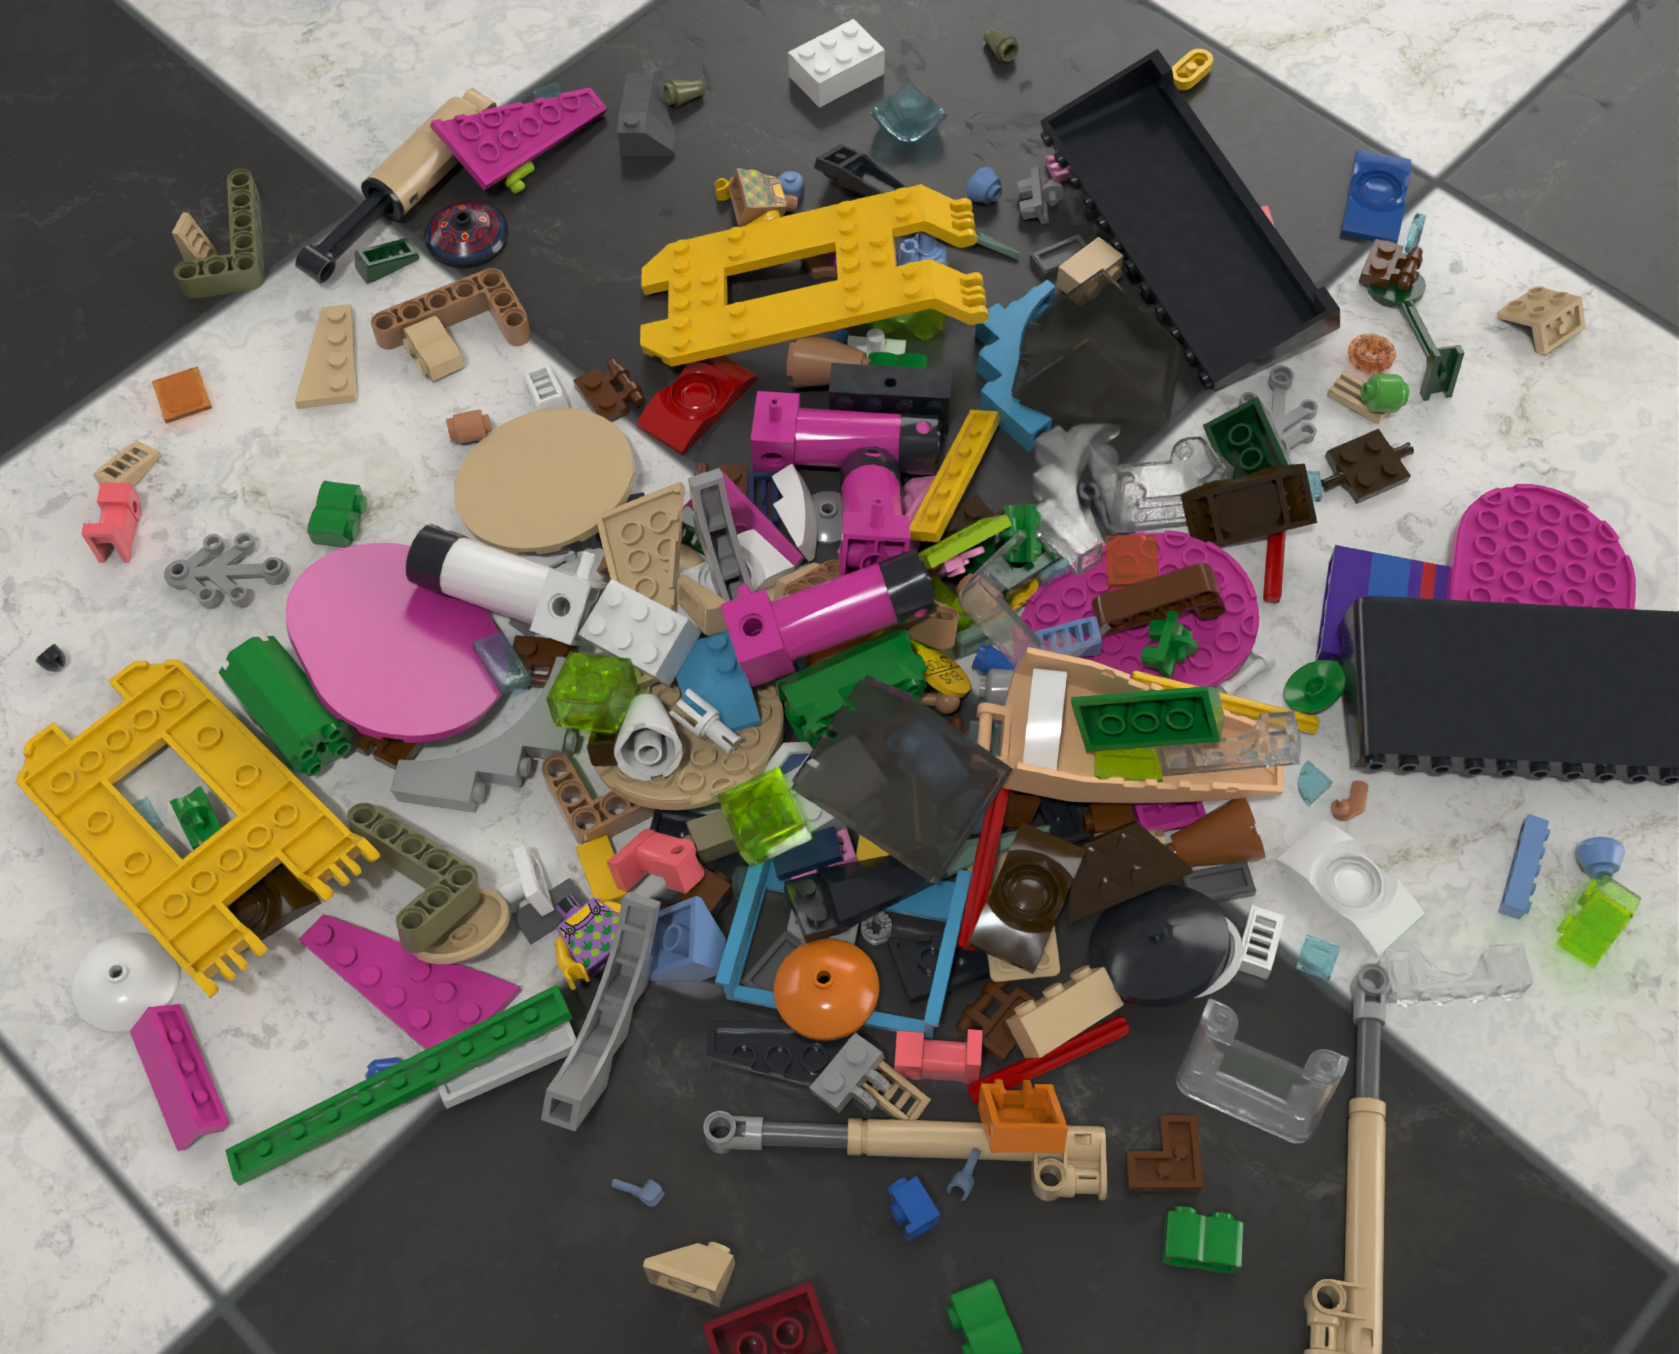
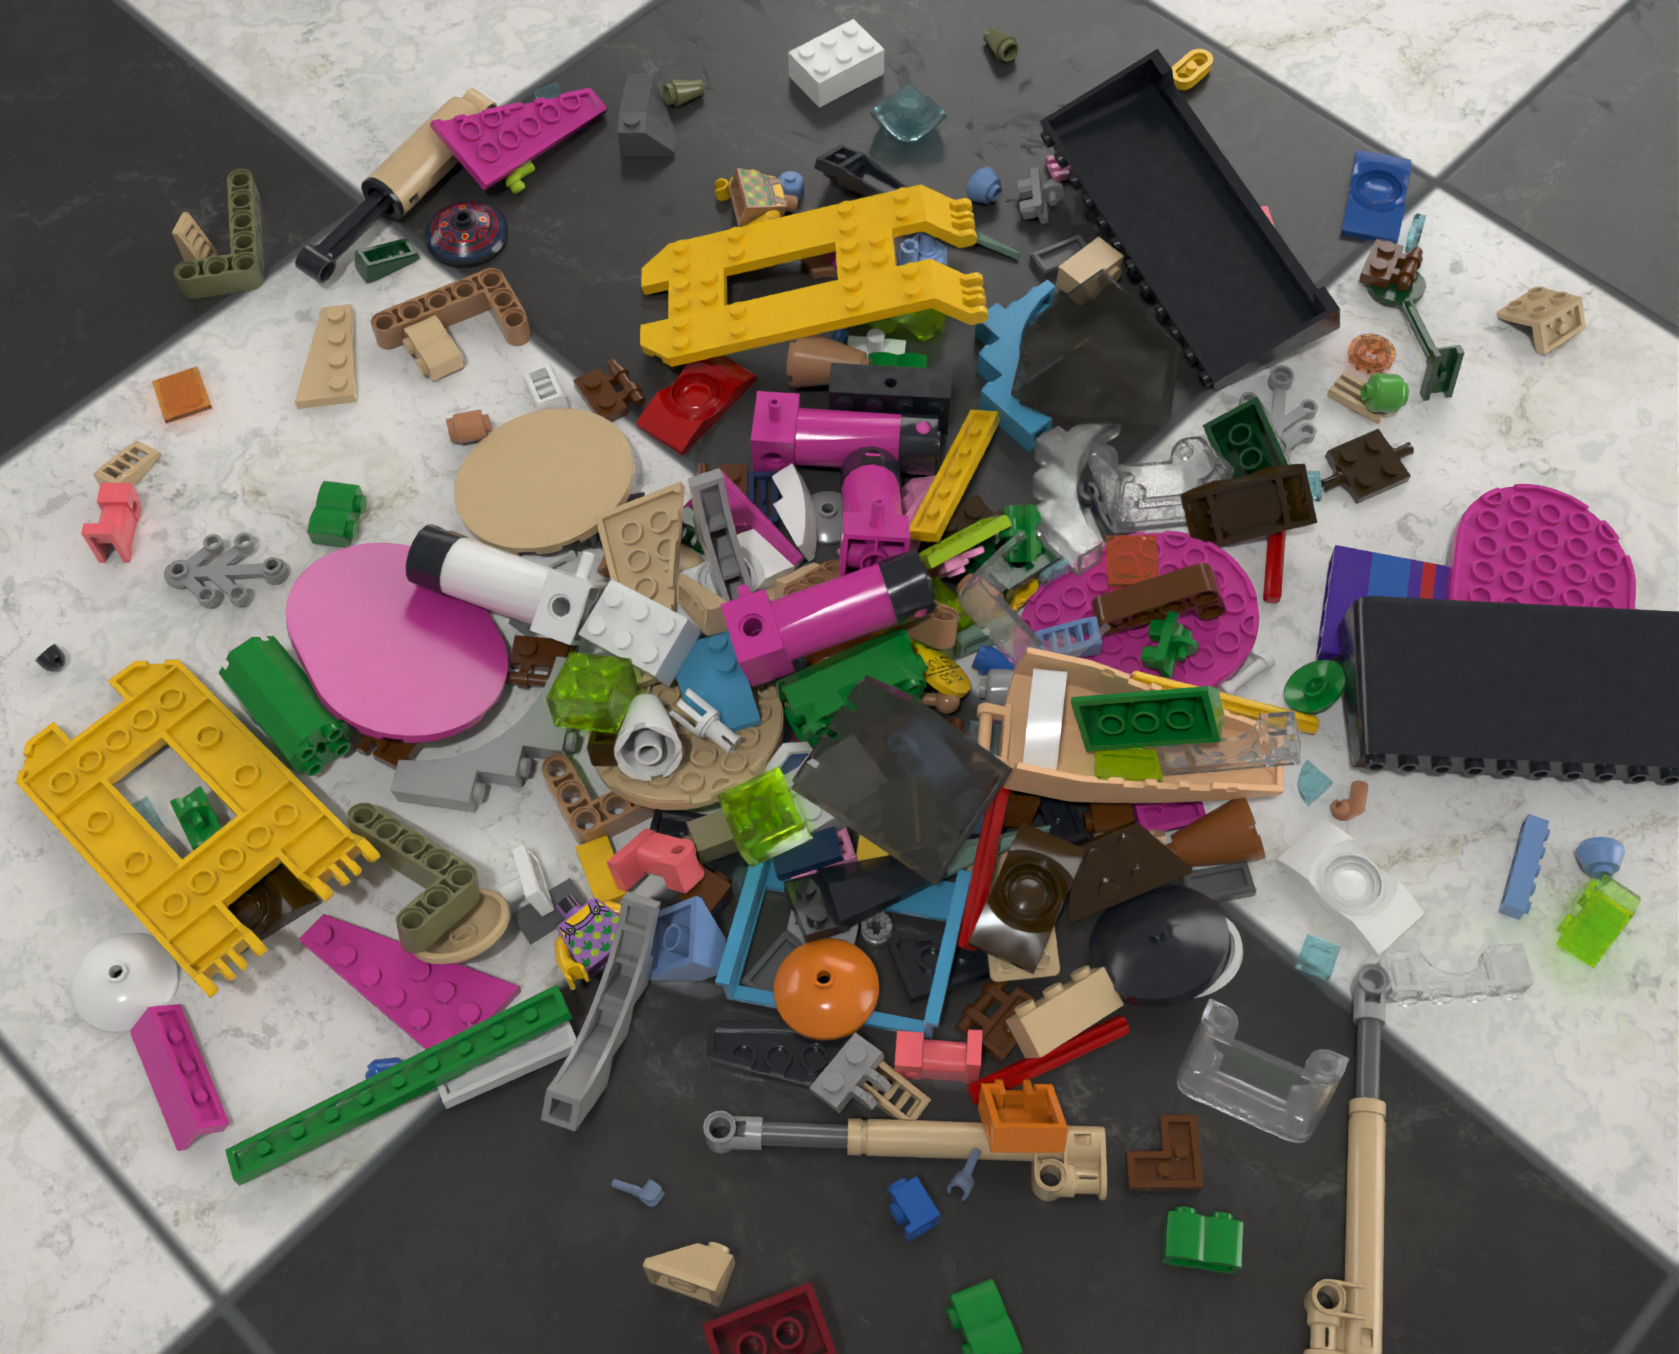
(501, 663): clear light blue tile -> none
(1254, 965): white slope -> none

